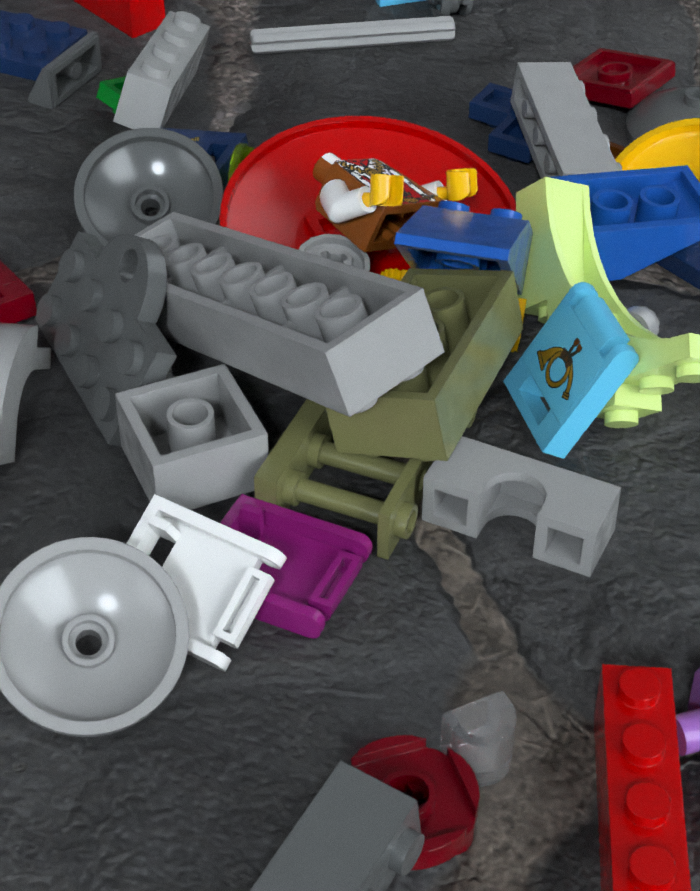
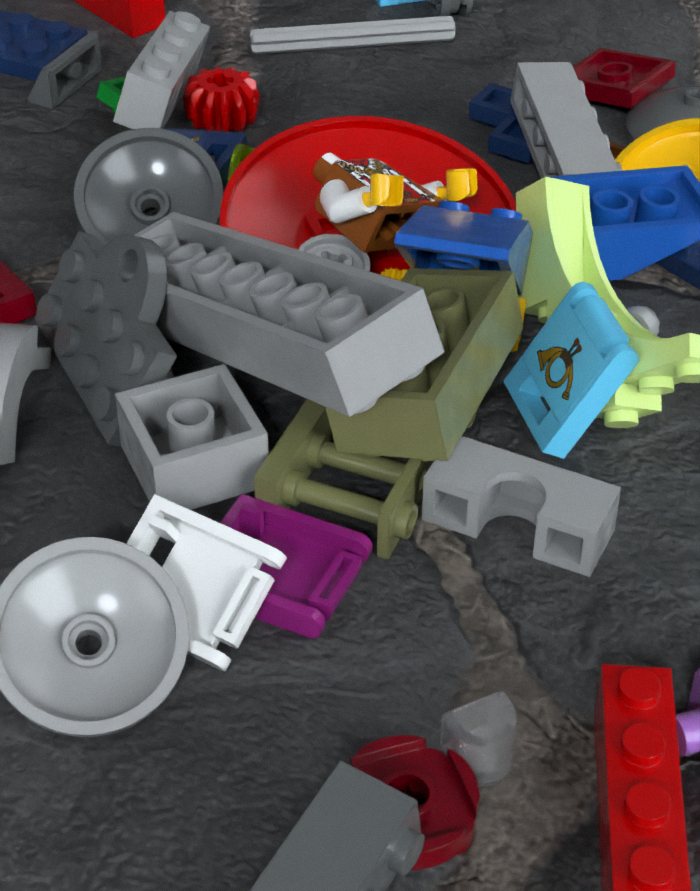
(221, 99): none -> red gear

